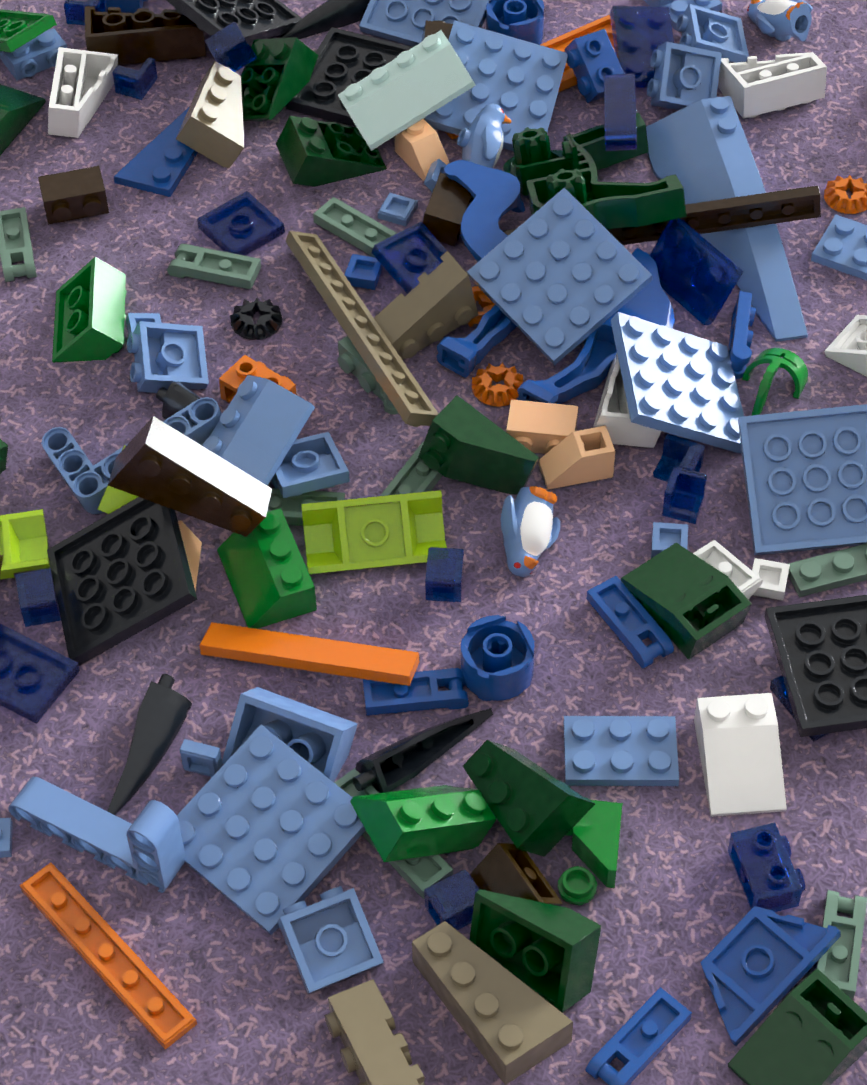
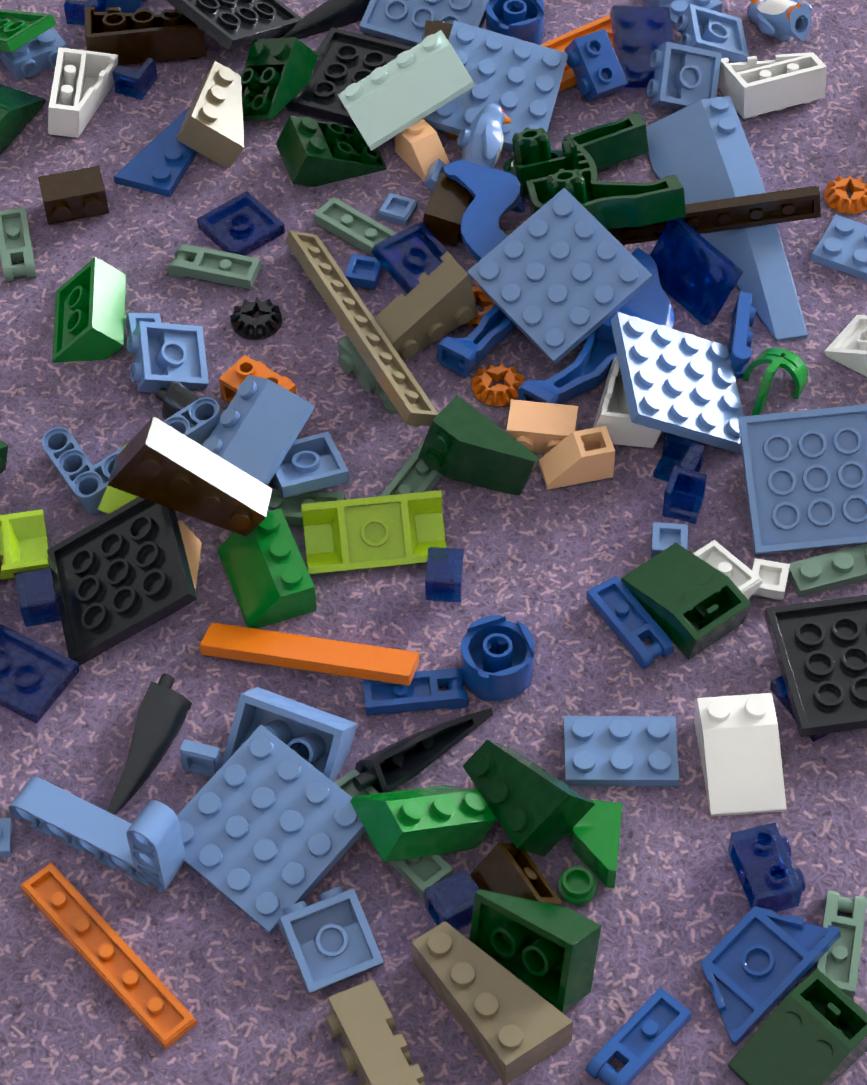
(230, 48): clear blue panel -> none
(528, 528): animal -> none
(620, 112): clear blue beam -> none

